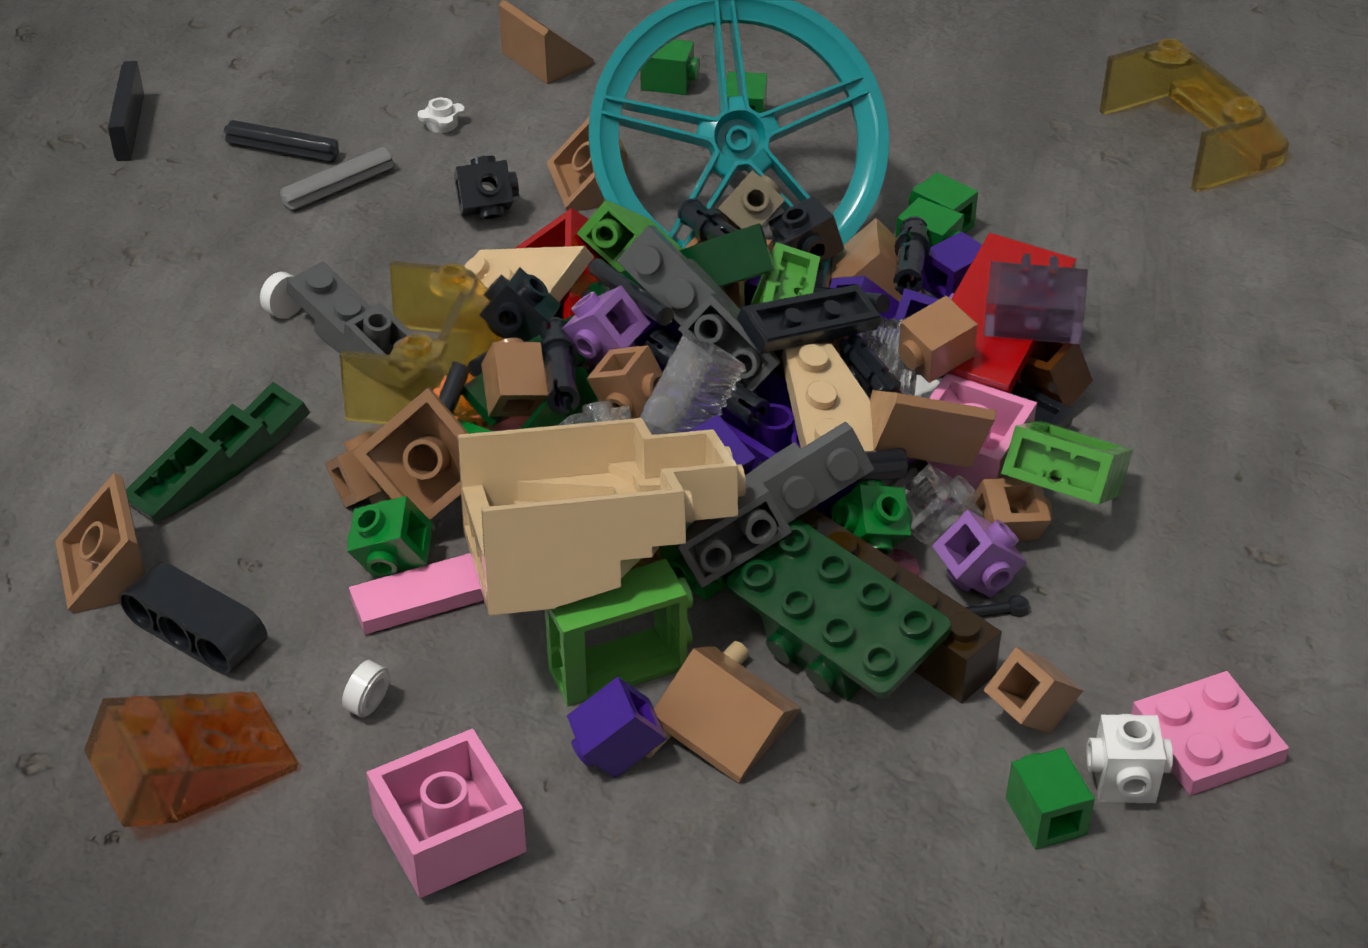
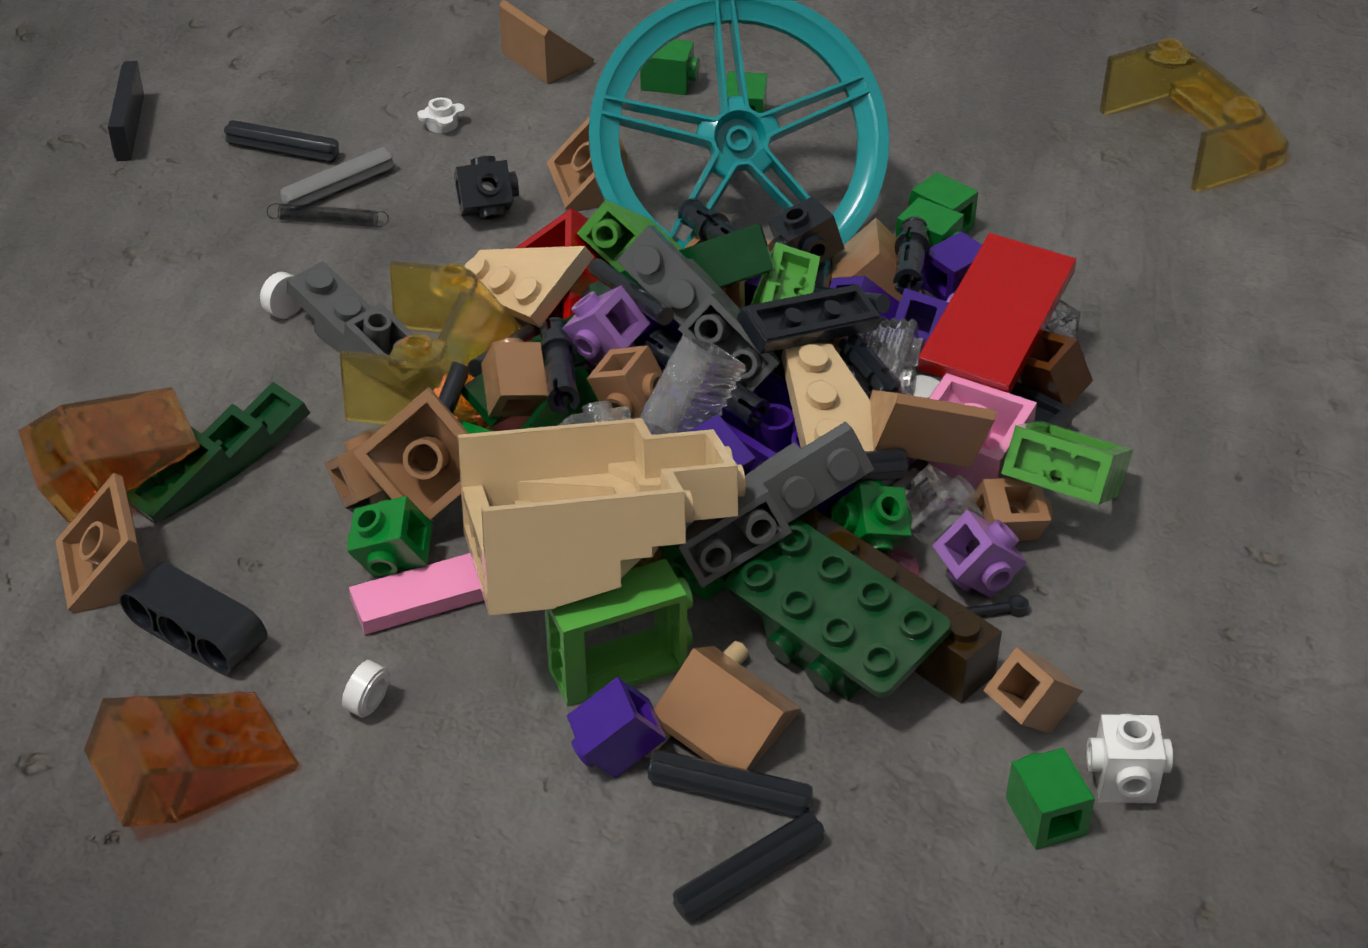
(89, 440): none -> clear orange slope
(304, 214): none -> black piece
(447, 812): bright pink brick -> none
(518, 306): black brick -> none
(730, 783): none -> black axle
(748, 866): none -> black axle
(752, 202): dark tan brick -> none
(937, 339): medium nougat brick -> none
(1036, 301): clear purple brick -> none
(1213, 732): bright pink plate -> none

